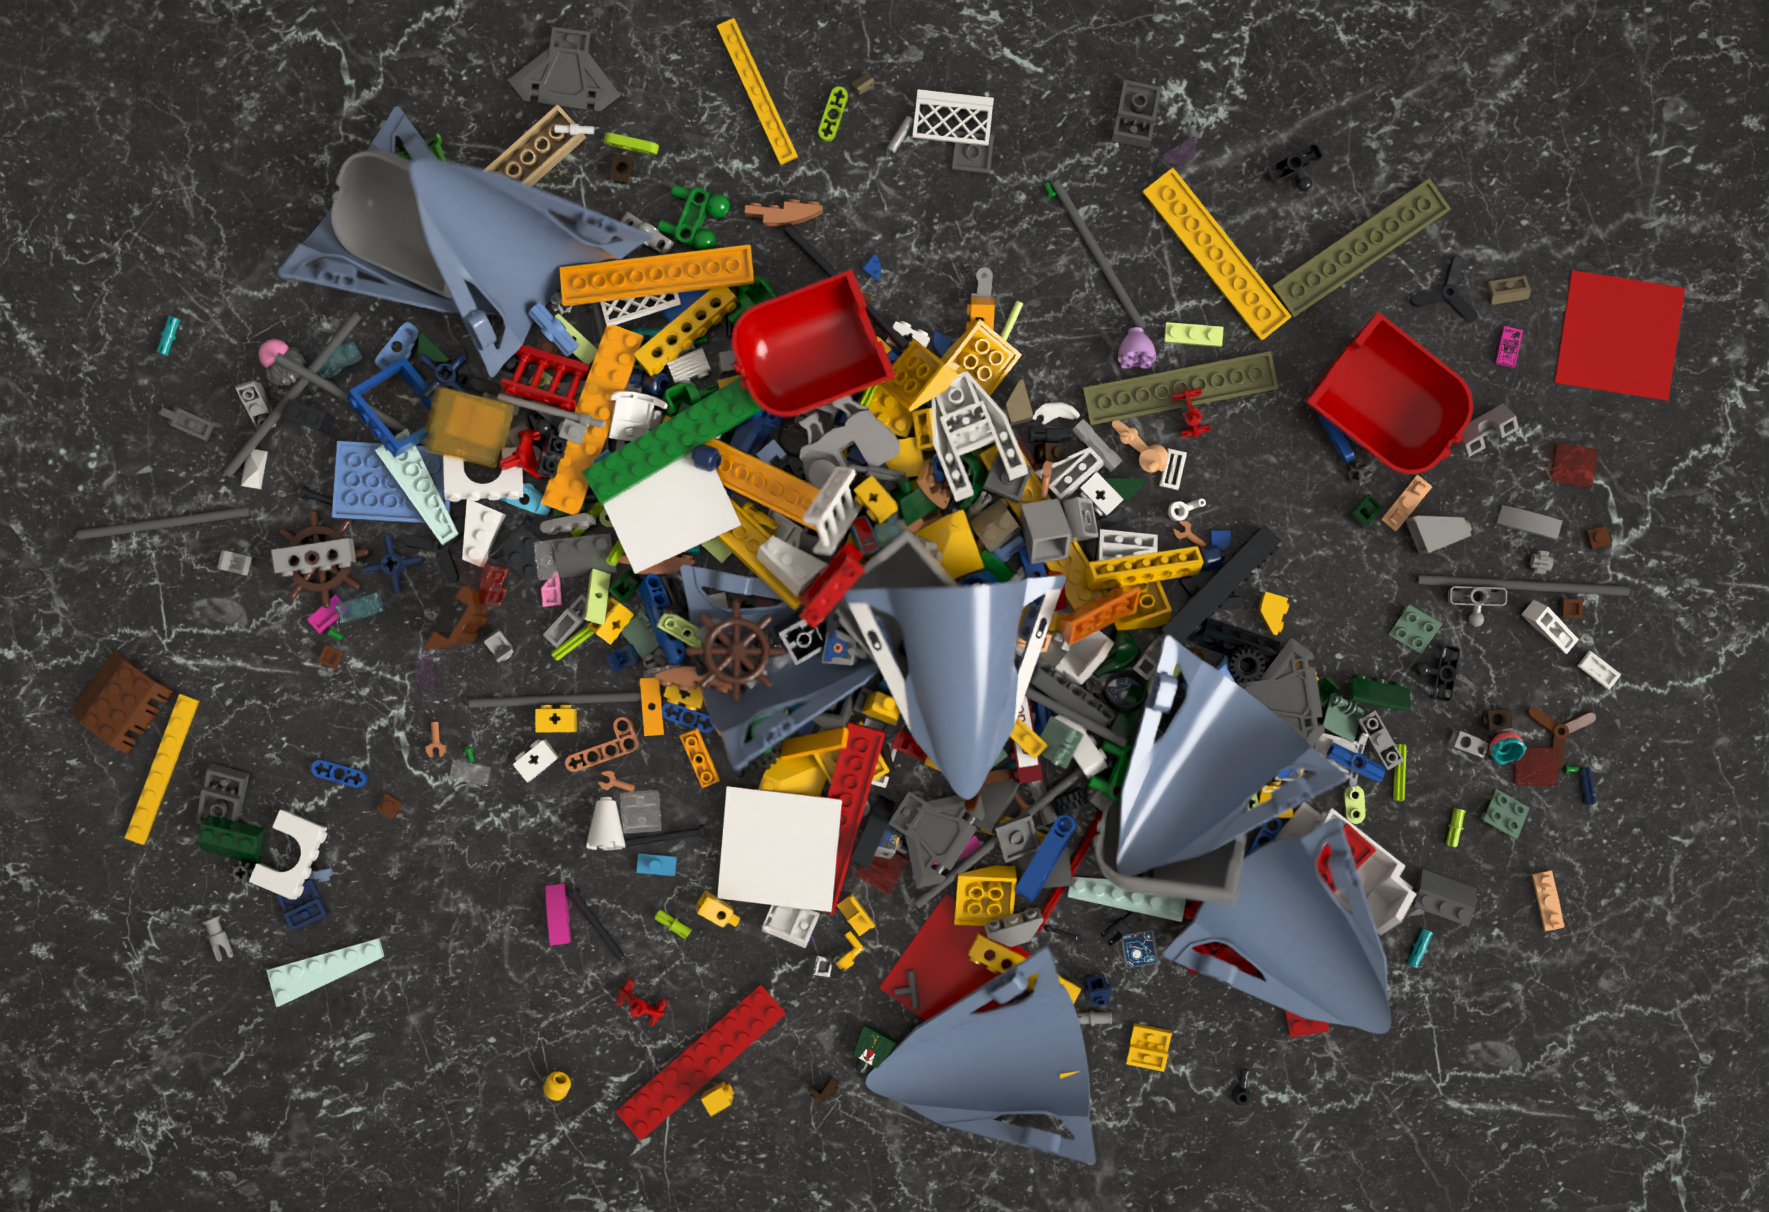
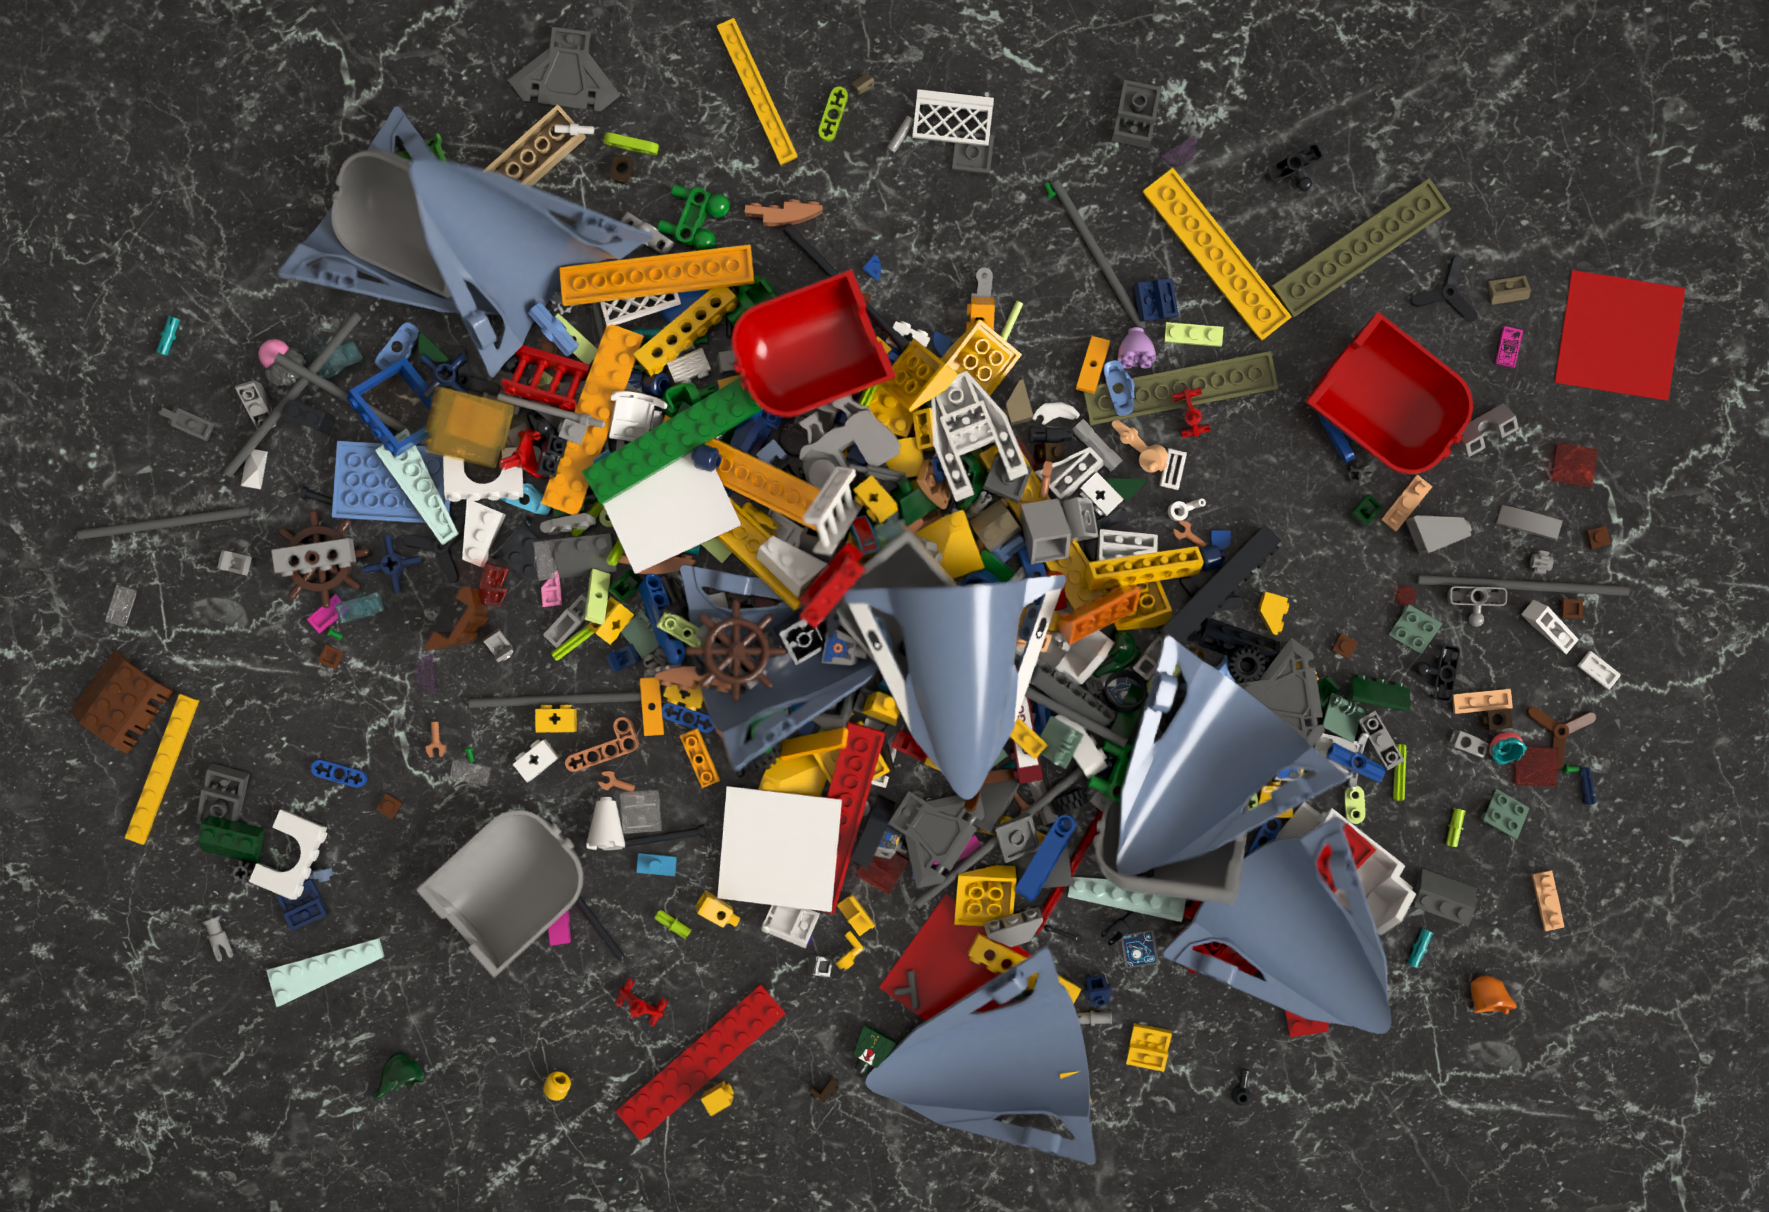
(121, 605): none -> clear plate
(401, 1070): none -> dark green piece
(506, 886): none -> light grey cylinder
(1095, 356): none -> light orange tile
(1114, 374): none -> medium blue piece
(1156, 300): none -> dark blue slope
(1344, 646): none -> reddish brown plate
(1405, 595): none -> clear red tile
(1482, 701): none -> light nougat plate
(1490, 995): none -> orange piece

